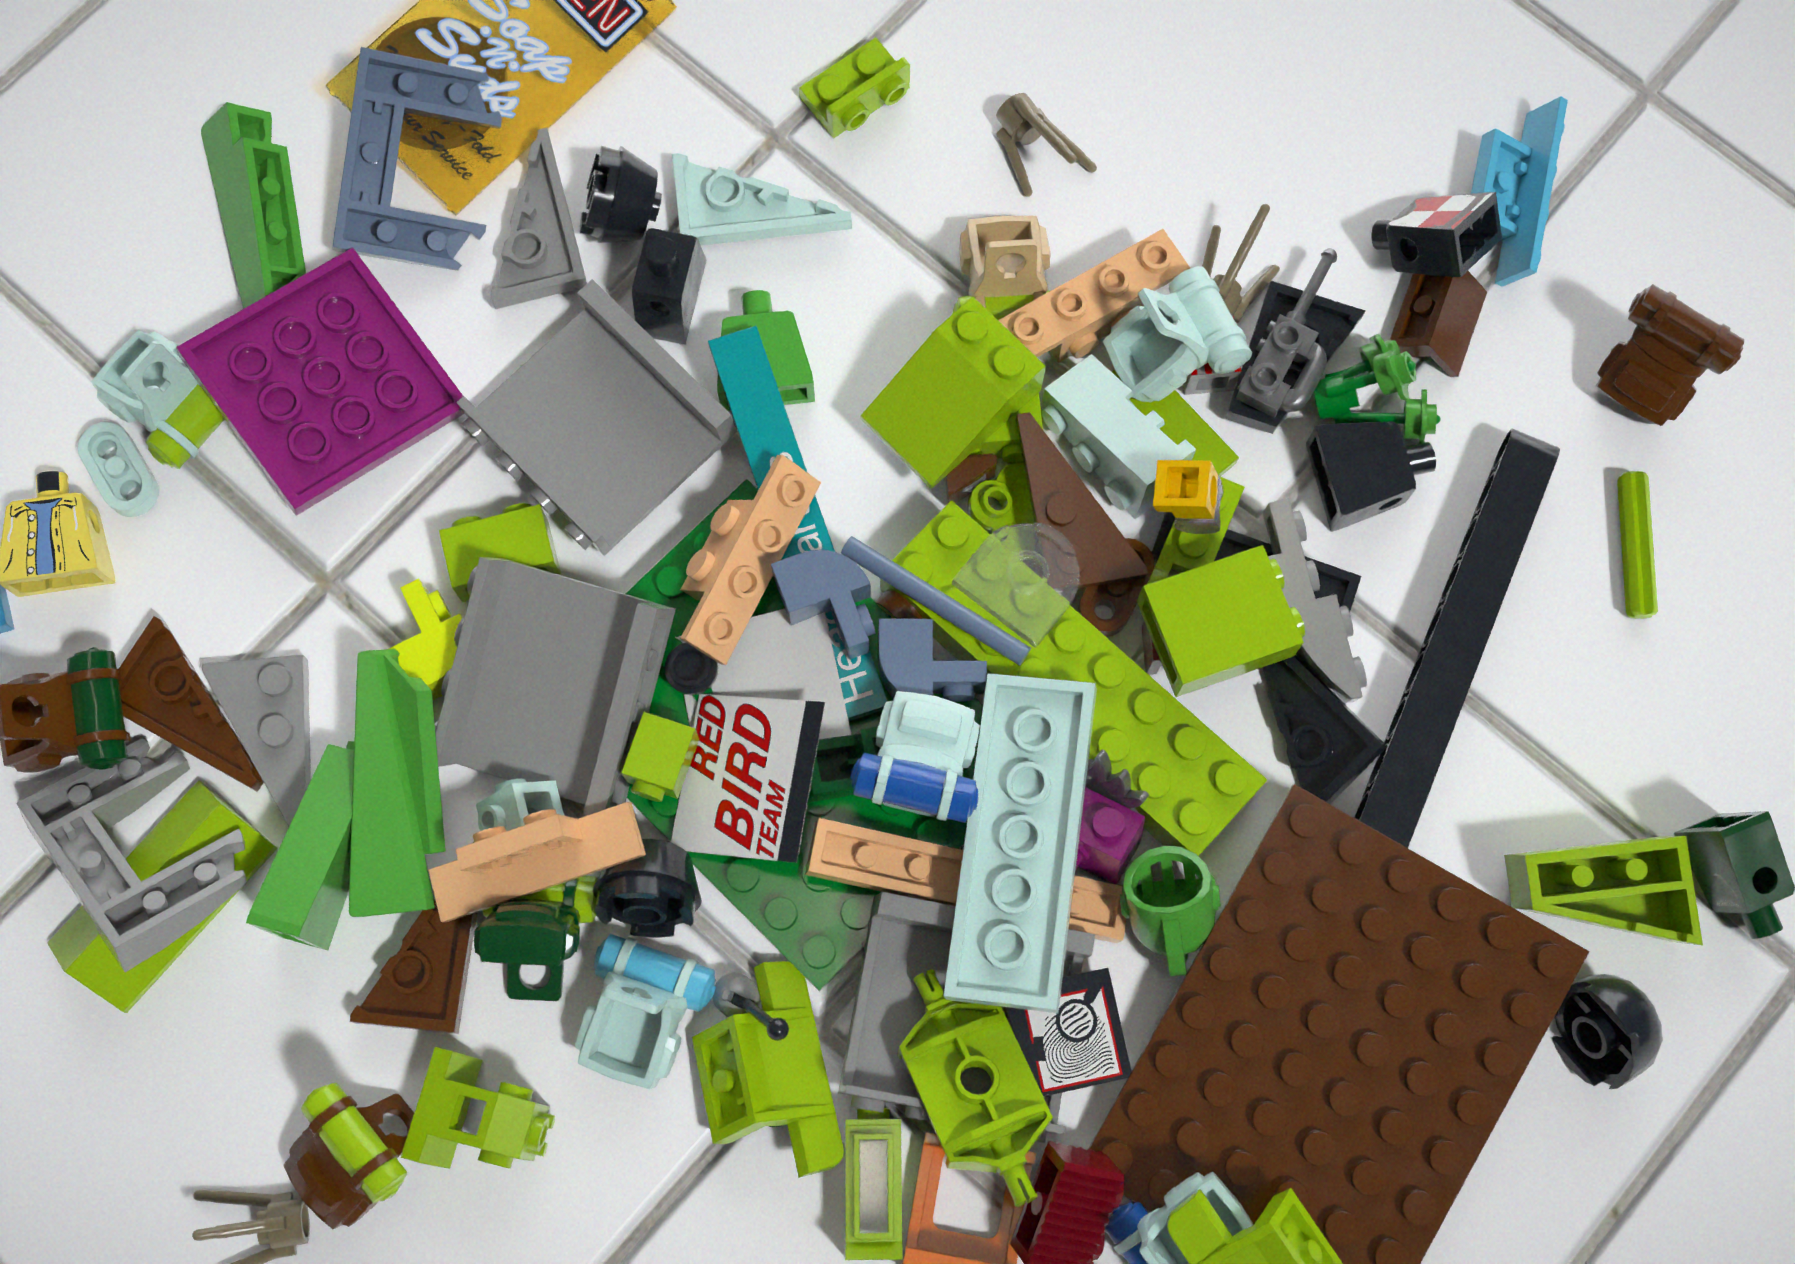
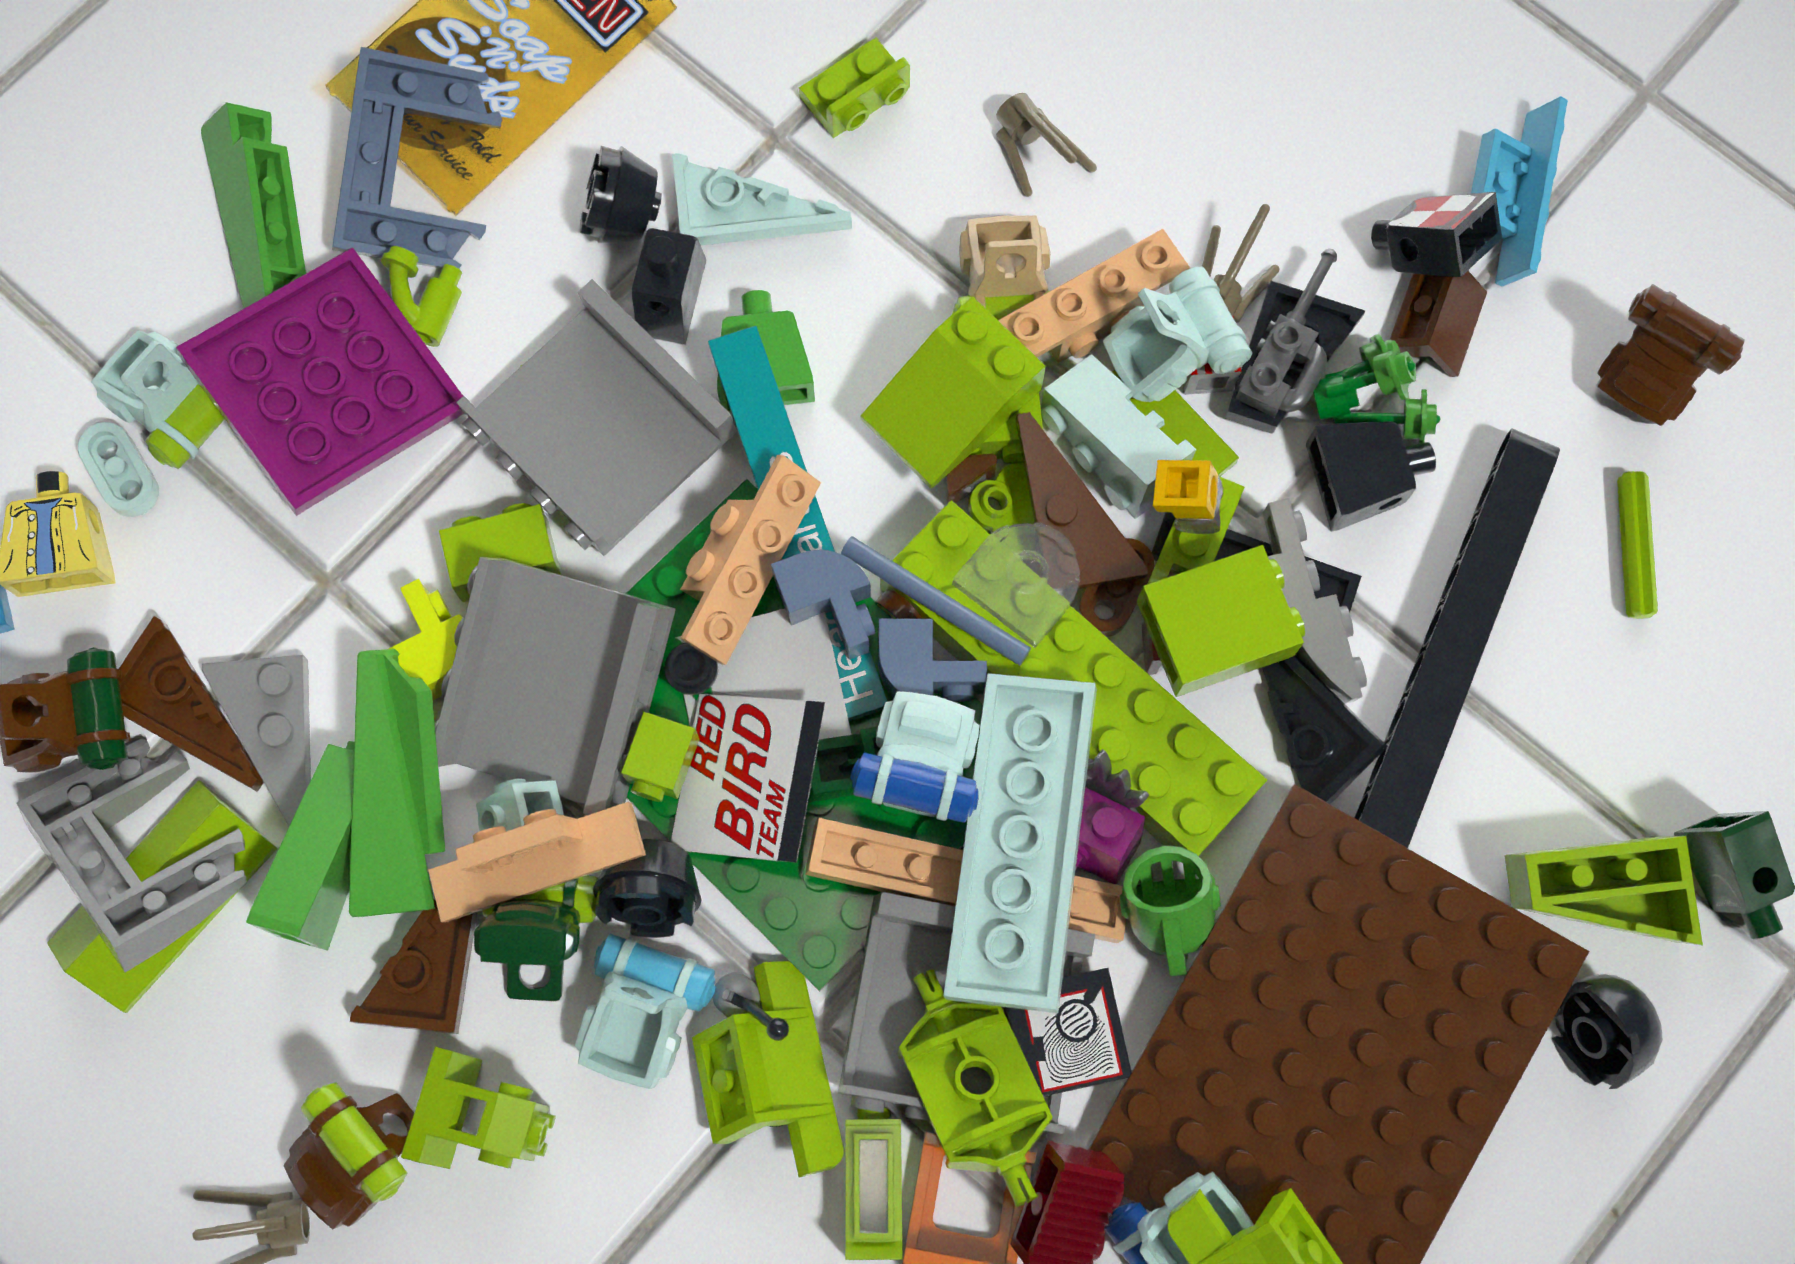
(438, 299): none -> lime plant
(542, 248): light grey wing -> none

